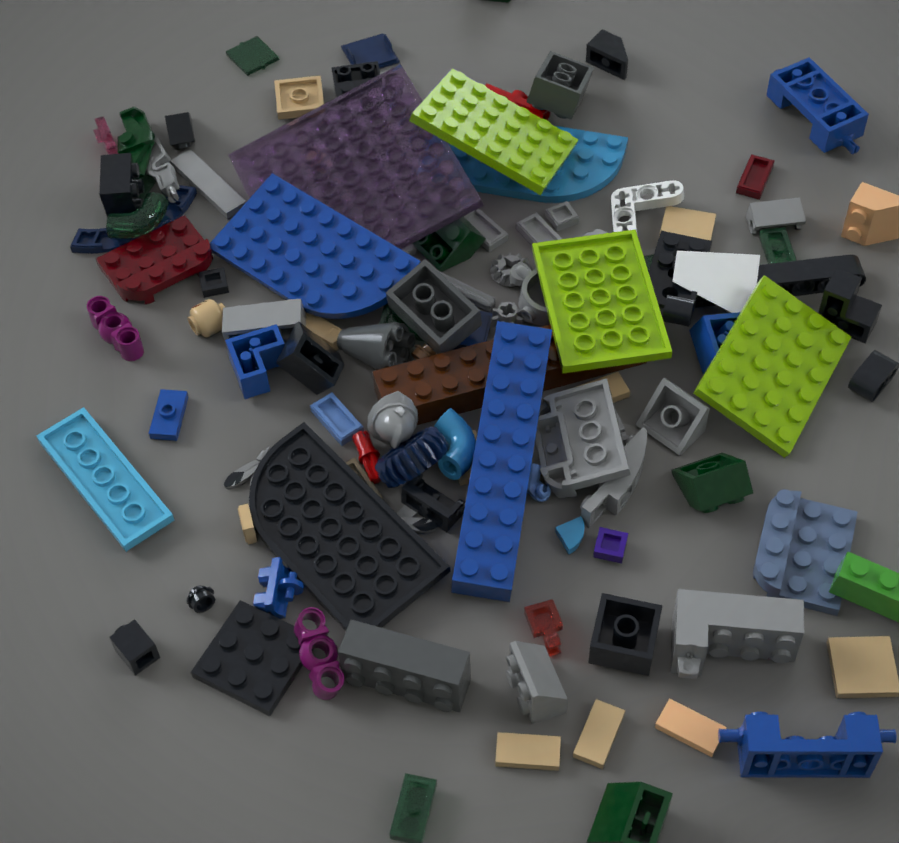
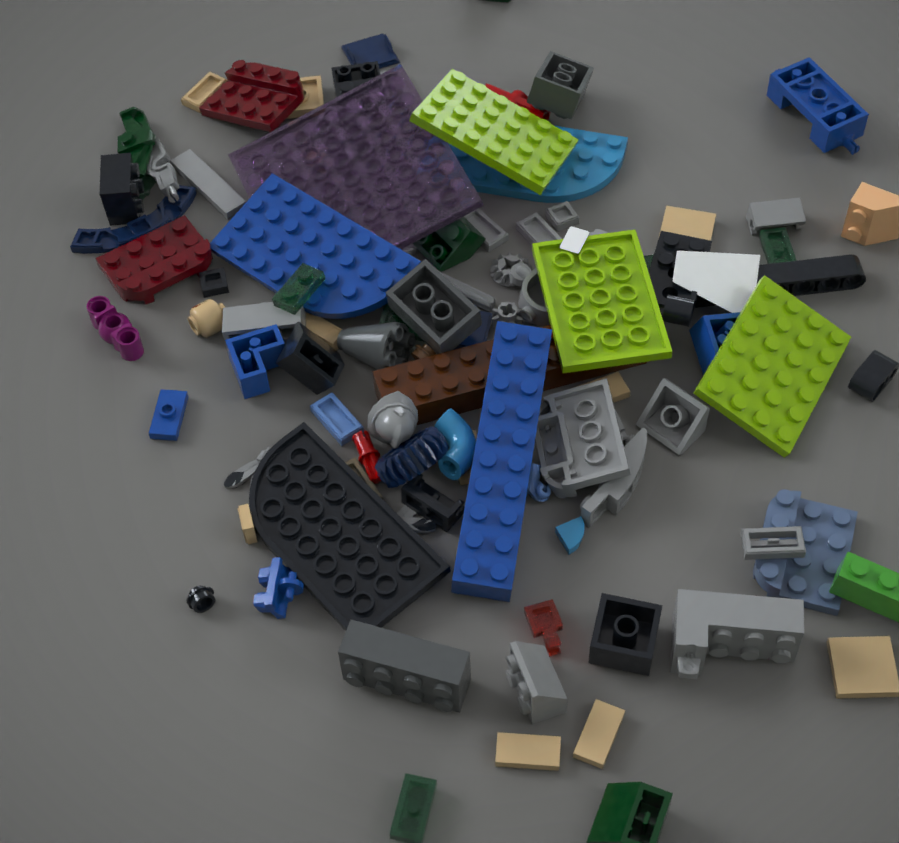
(104, 136): clear pink plate -> none
(105, 479): medium azure plate -> none
(134, 647): black brick -> none
(140, 221): clear green cylinder -> none
(180, 130): black slope -> none
(202, 91): none -> tan tile
(251, 658): black plate -> none
(252, 55): clear green piece -> none
(255, 96): none -> dark red plate
(298, 288): none -> clear green plate
(318, 667): magenta piece -> none
(574, 240): none -> white sticker
(608, 54): black slope -> none
(610, 545): dark purple plate -> none
(634, 201): white beam -> none
(689, 727): light nougat tile -> none
(713, 482): dark green slope -> none
(755, 176): dark red tile -> none
(773, 547): none -> light grey tile
(846, 309): black brick -> none
(847, 755): blue brick -> none

